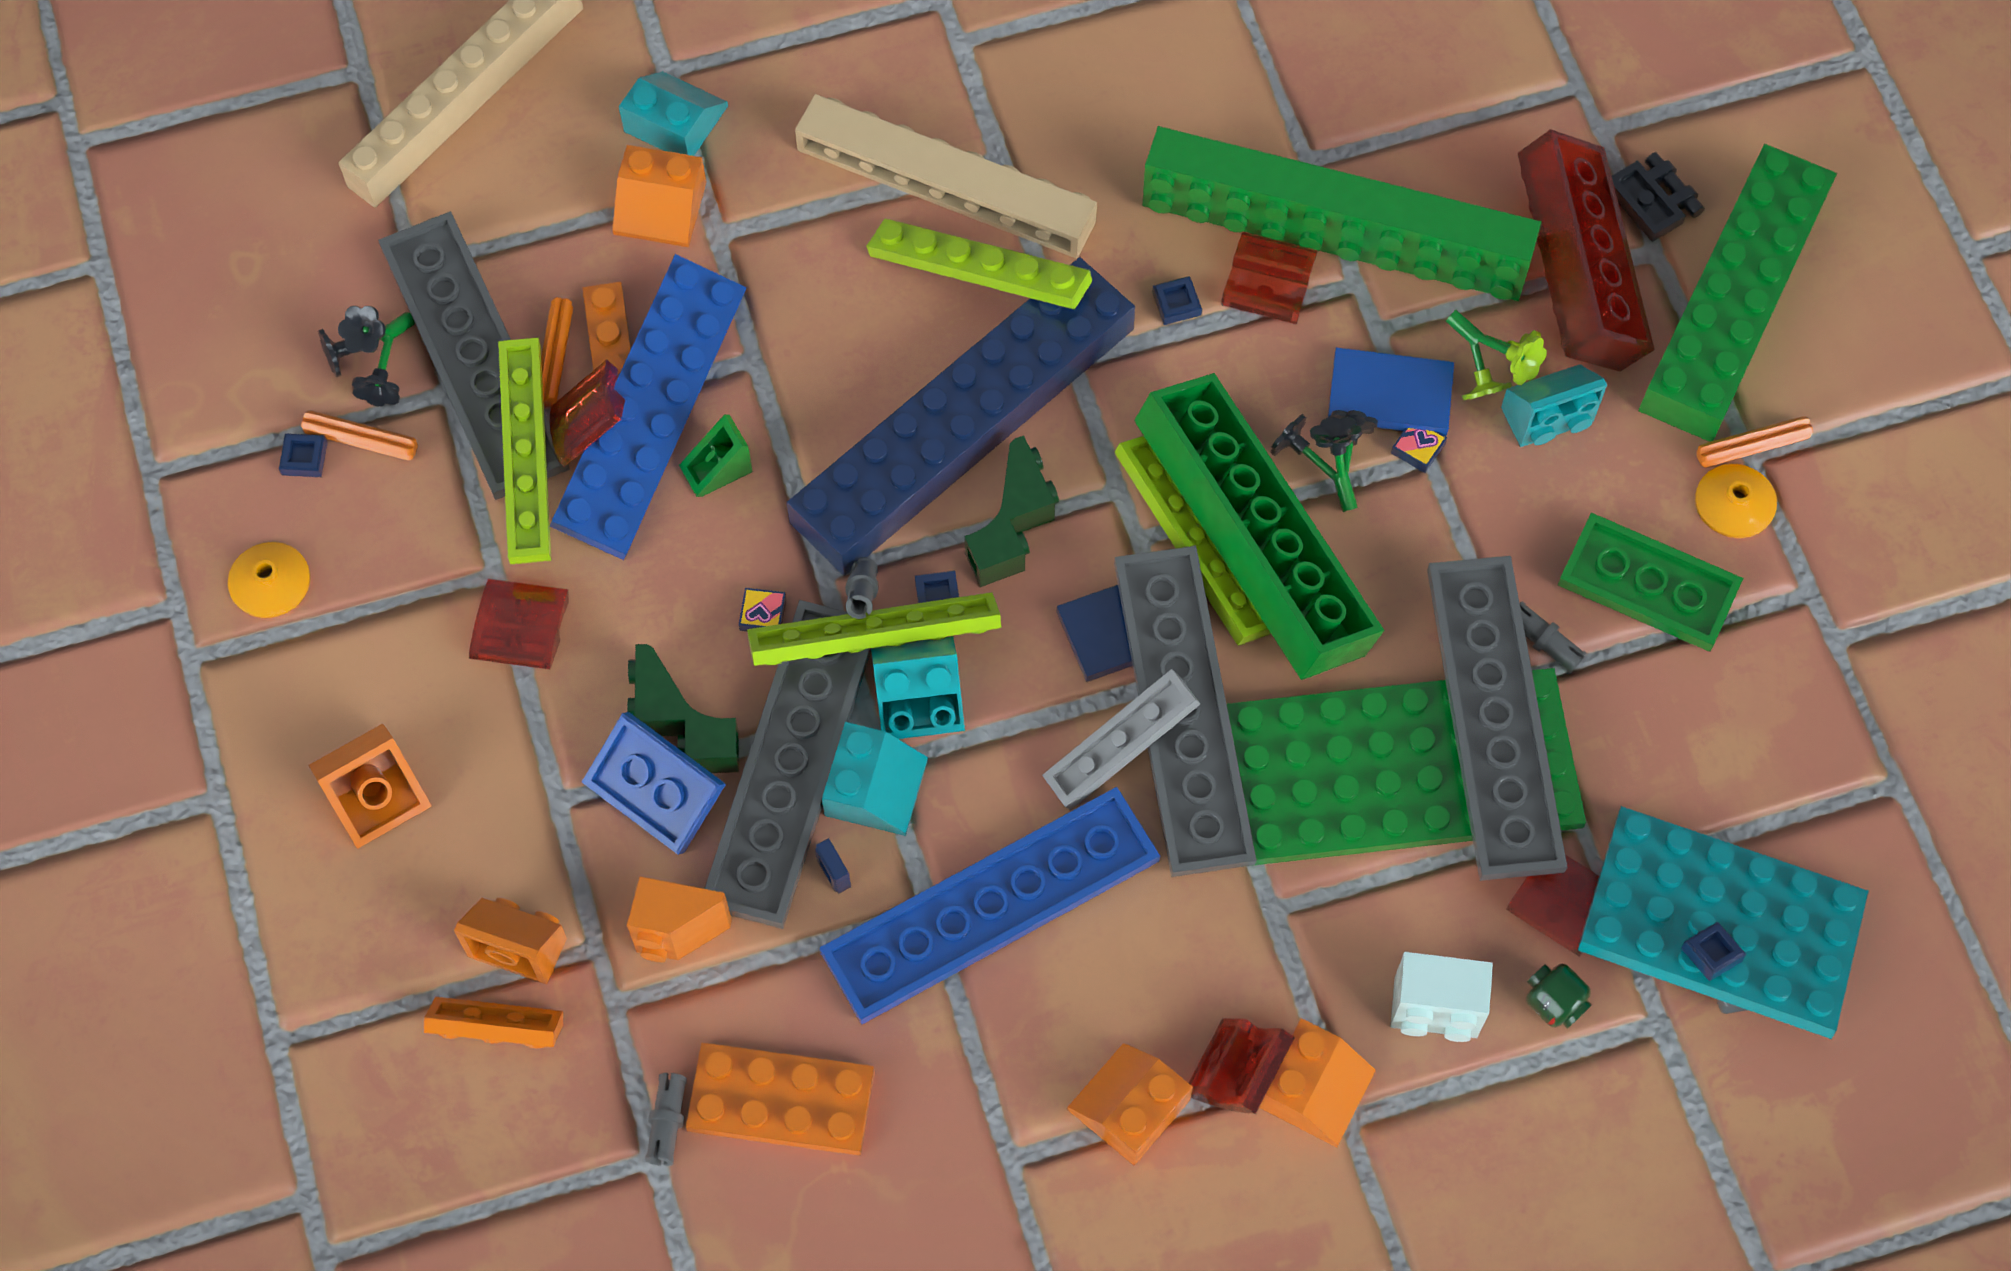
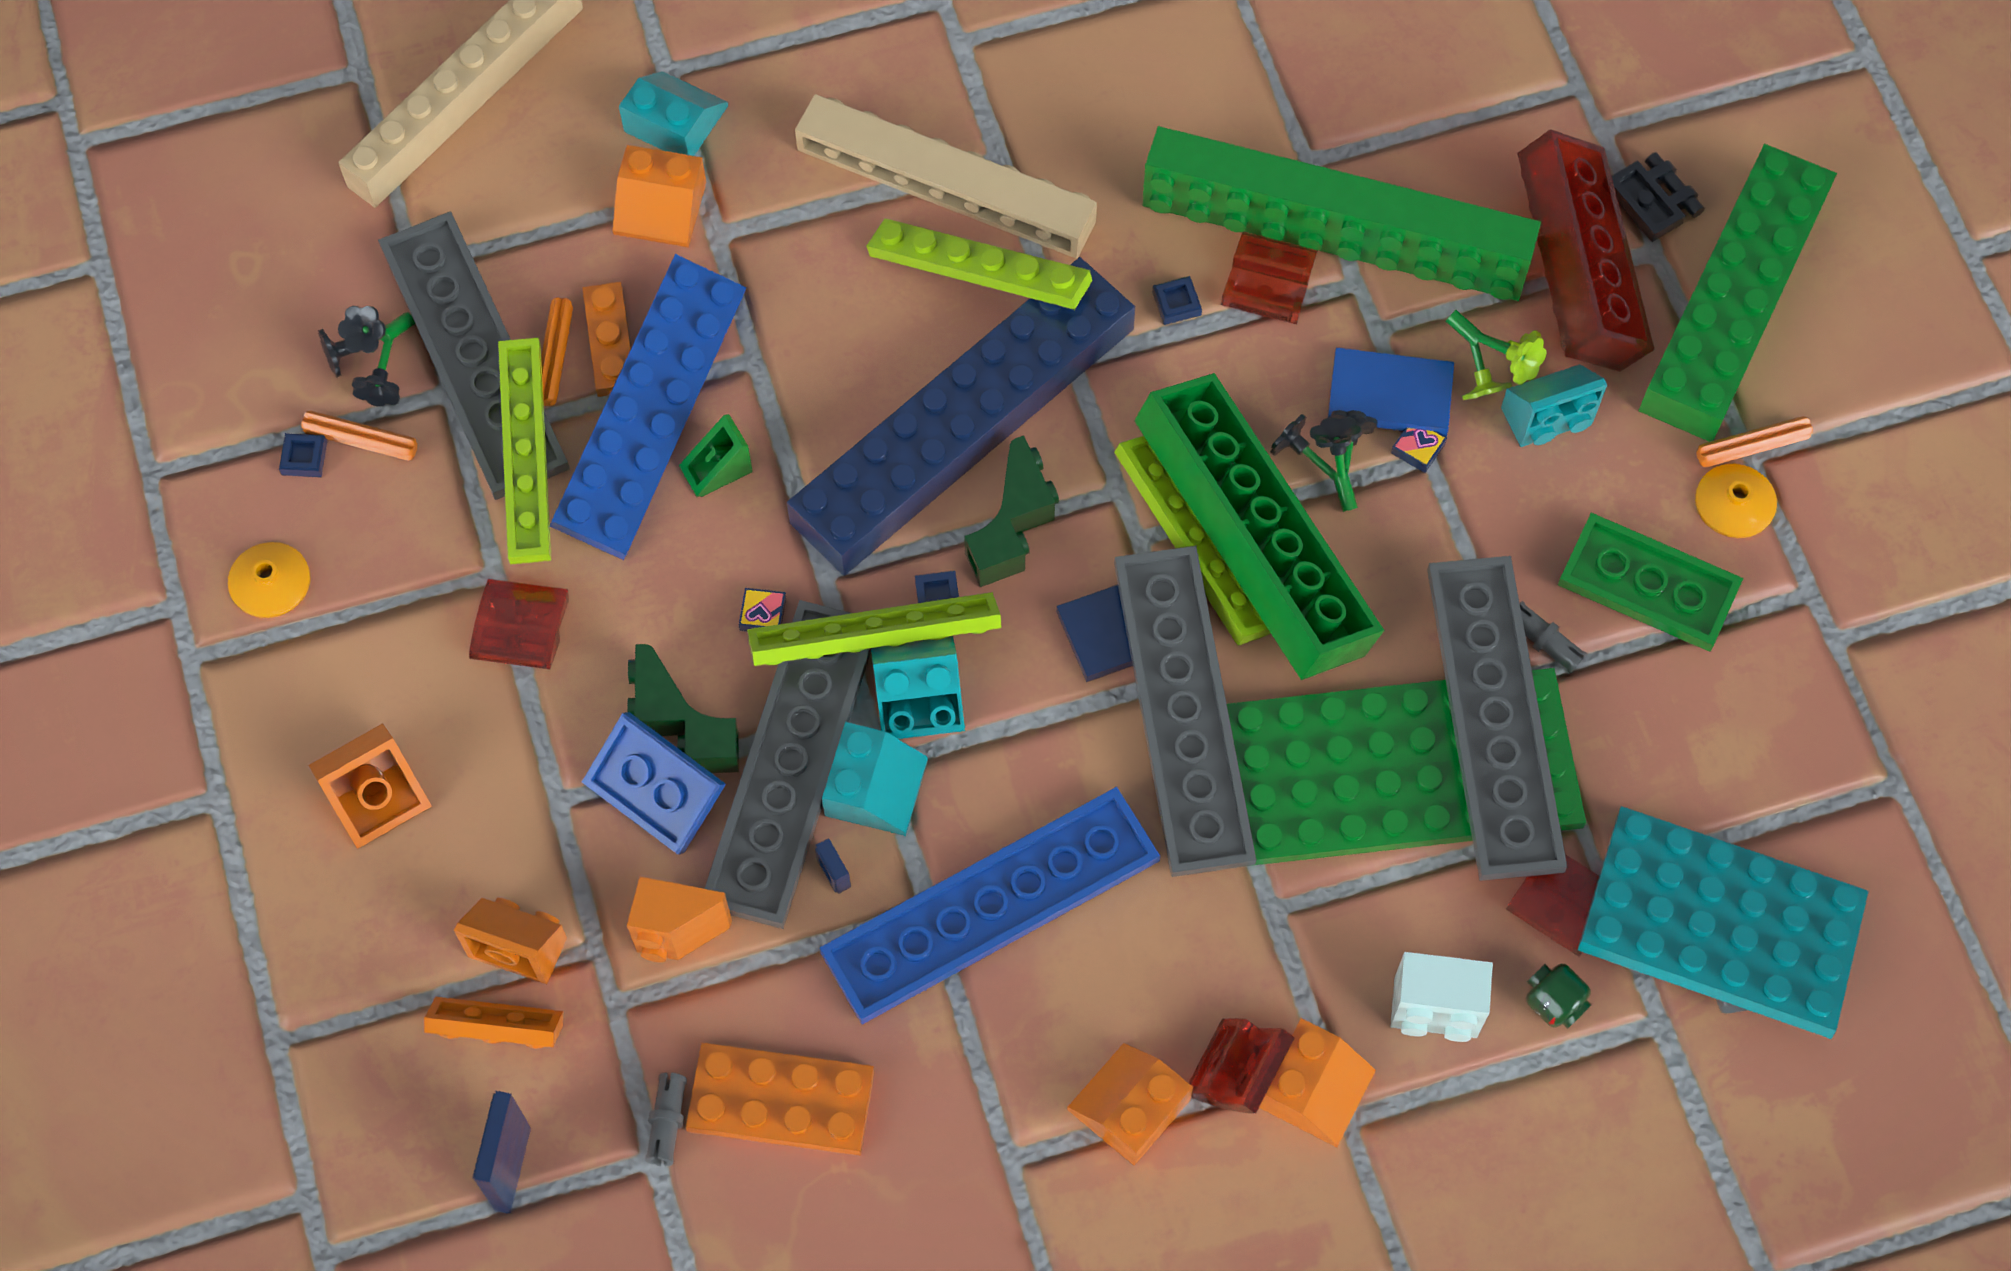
(502, 1151): none -> dark blue tile
(585, 413): clear red slope -> none
(861, 587): dark grey pin -> none
(1121, 739): light grey plate -> none
(1713, 951): dark blue tile -> none

